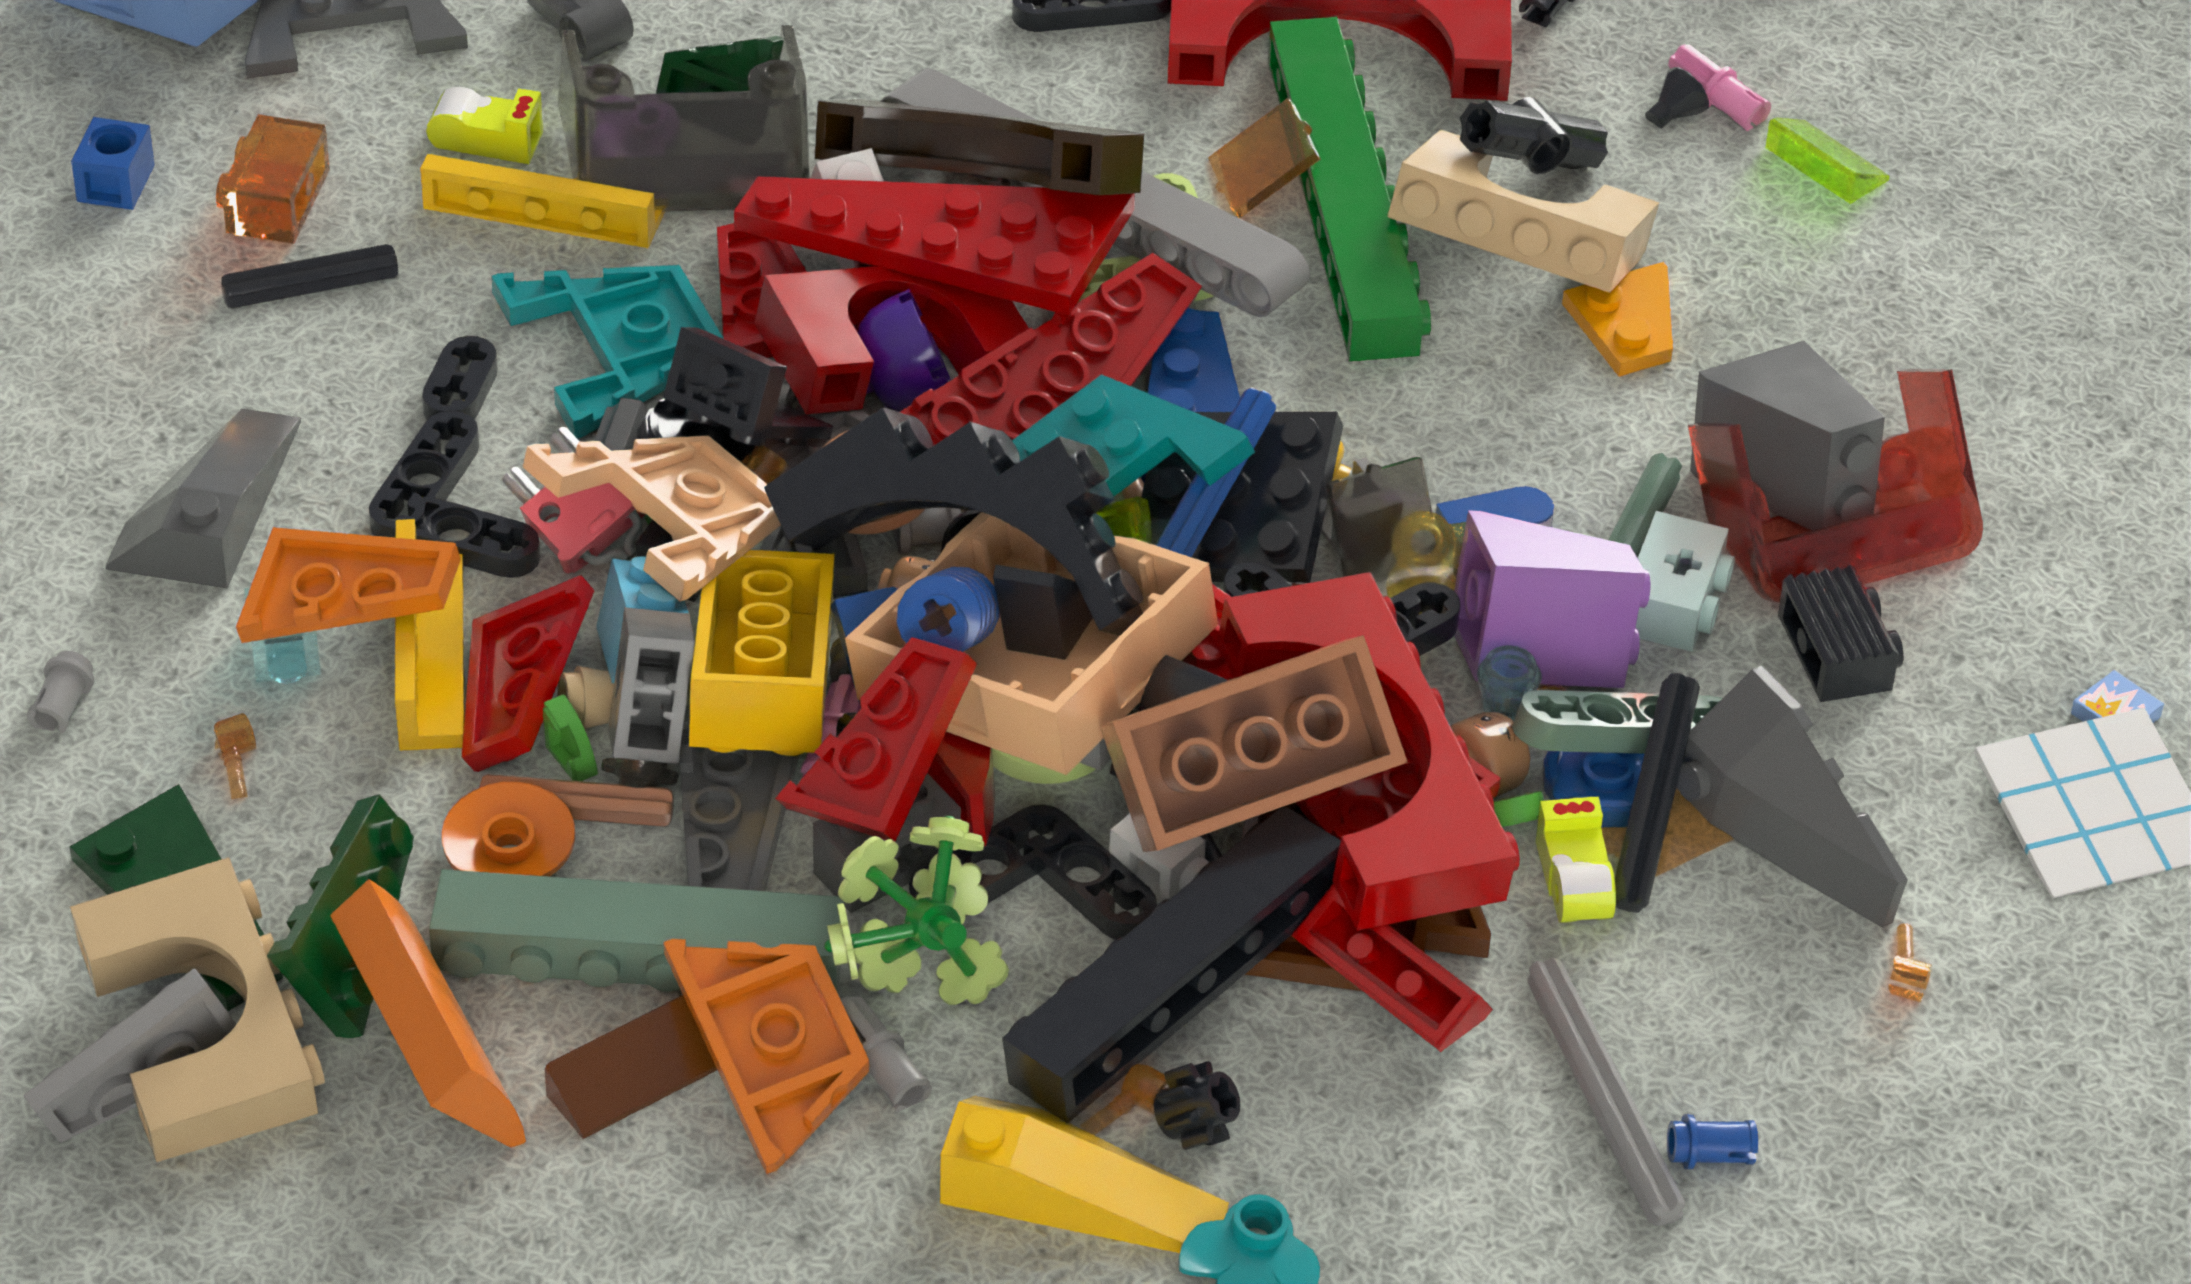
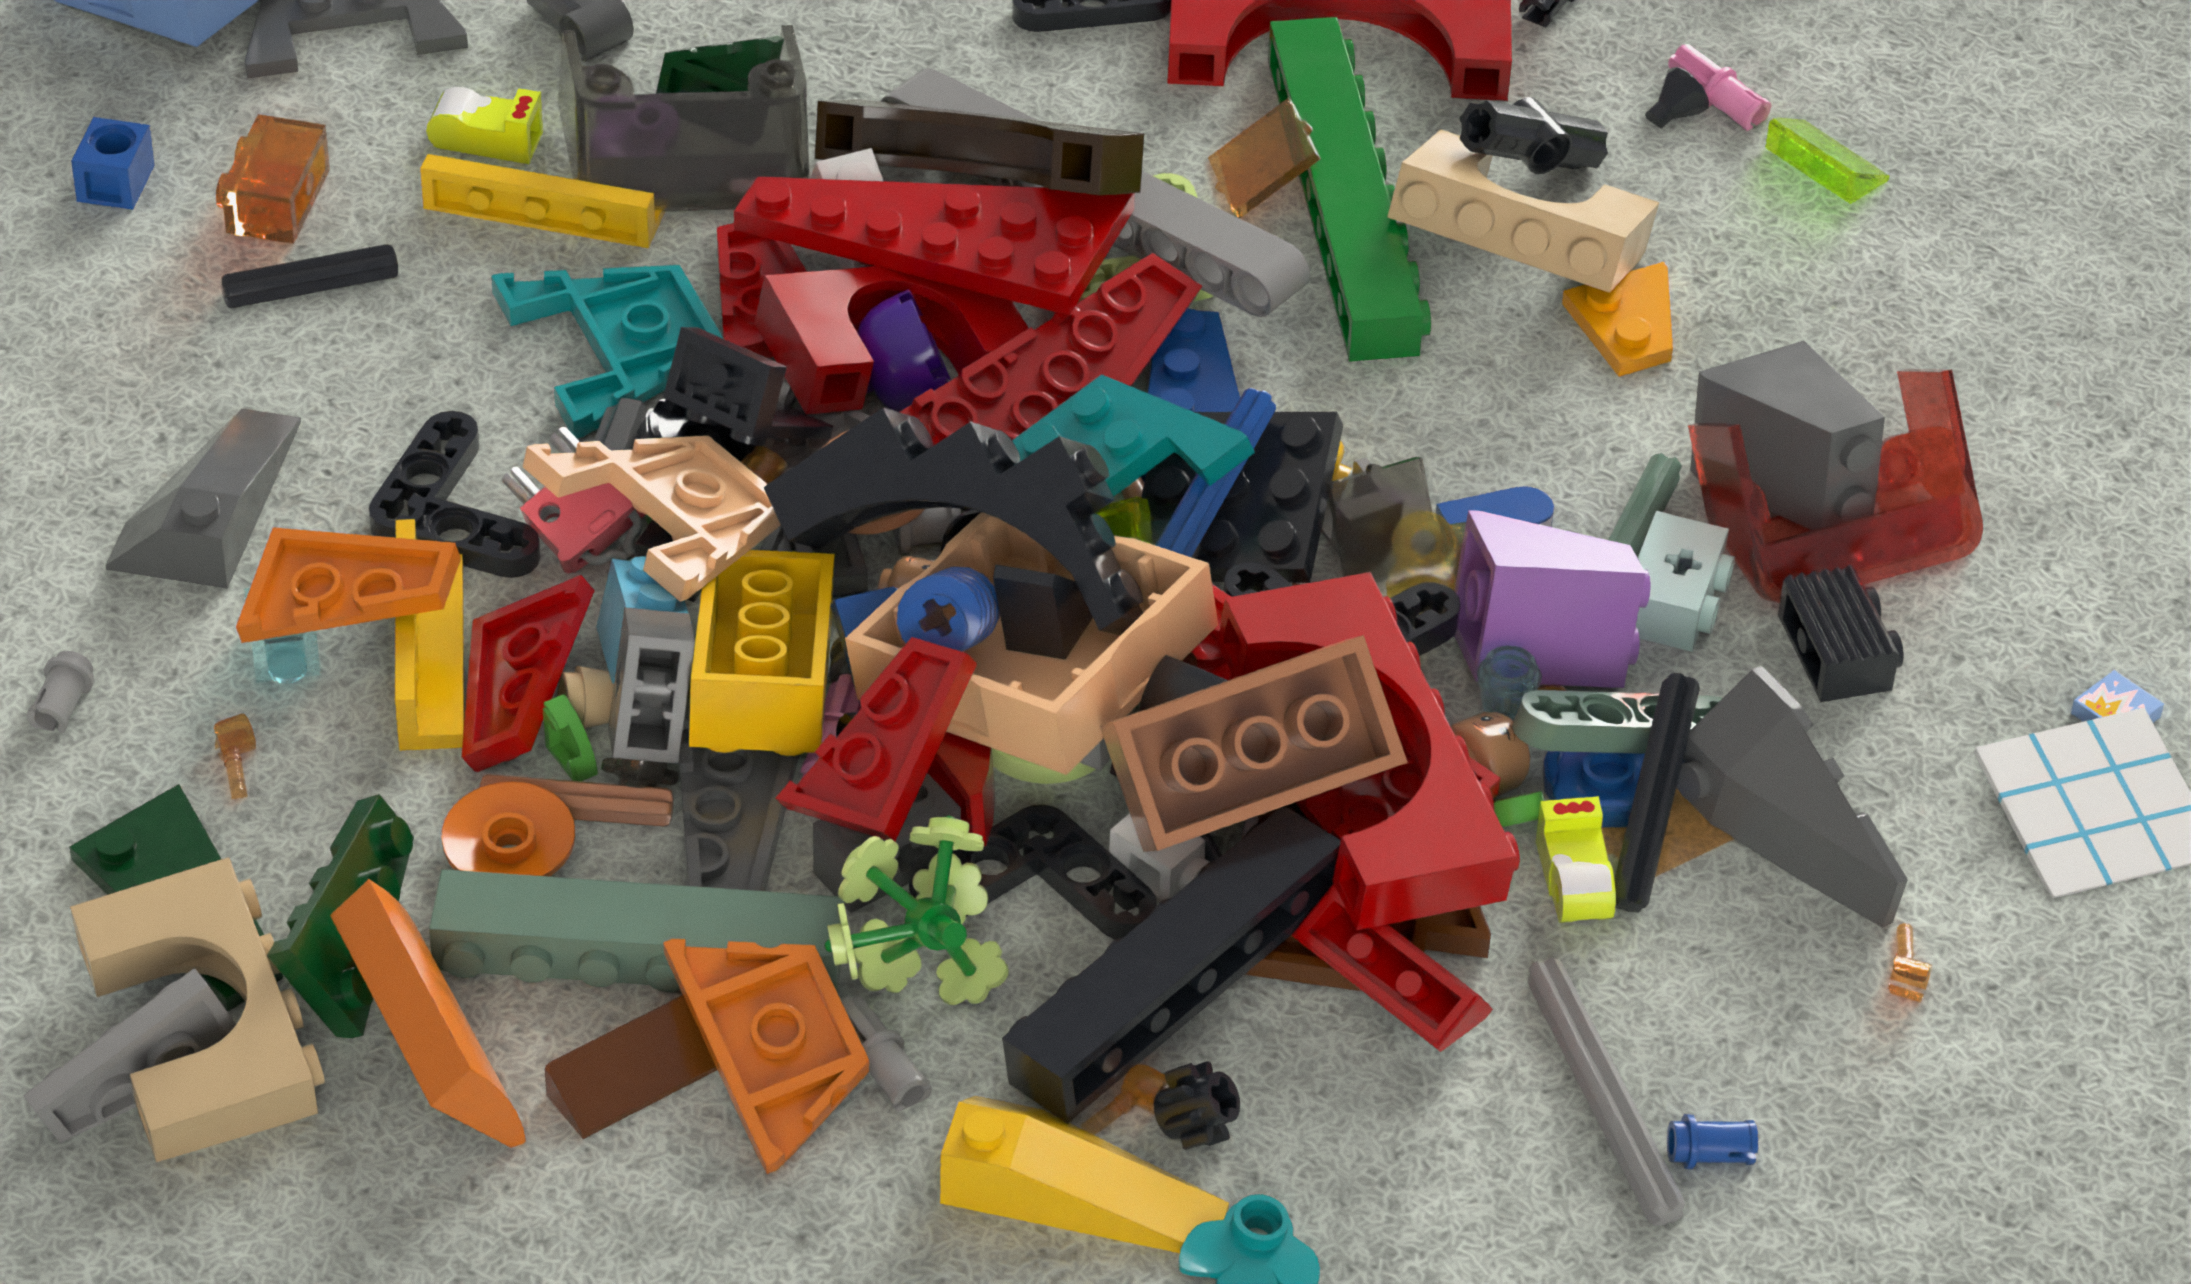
(448, 378): black beam -> none

